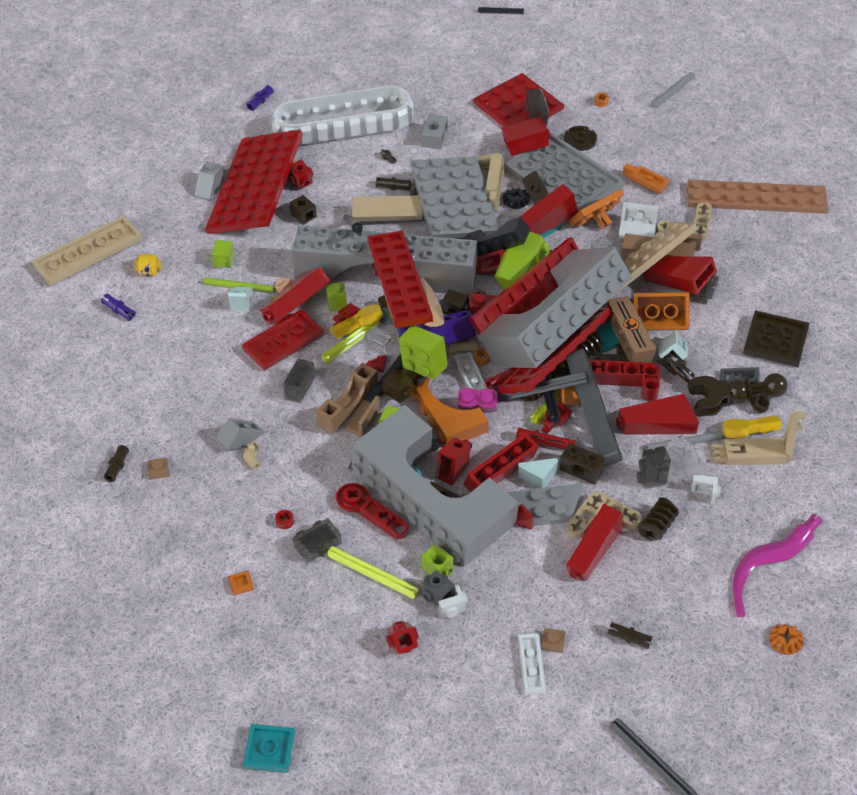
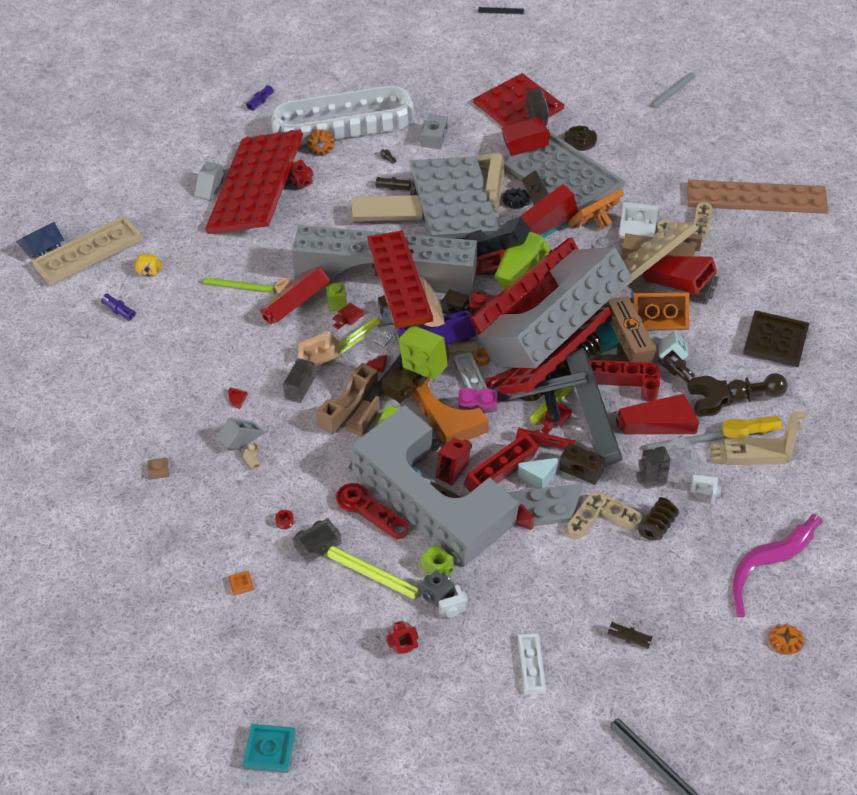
(41, 240): none -> dark blue slope
(116, 463): dark brown pin -> none
(222, 253): lime brick -> none
(237, 397): none -> red tile
(239, 298): light aqua slope -> none
(282, 339): red plate -> none
(302, 206): dark brown brick -> none
(319, 348): none -> light nougat hinge
(324, 136): none -> orange gear
(355, 226): black bar -> none
(366, 316): yellow piece -> none
(553, 640): medium nougat plate -> none
(568, 396): orange tile -> none
(595, 542): red slope -> none
(605, 99): orange bush -> none
(646, 178): orange hinge -> none
(752, 372): dark grey slope -> none
(760, 403): dark brown plate -> none

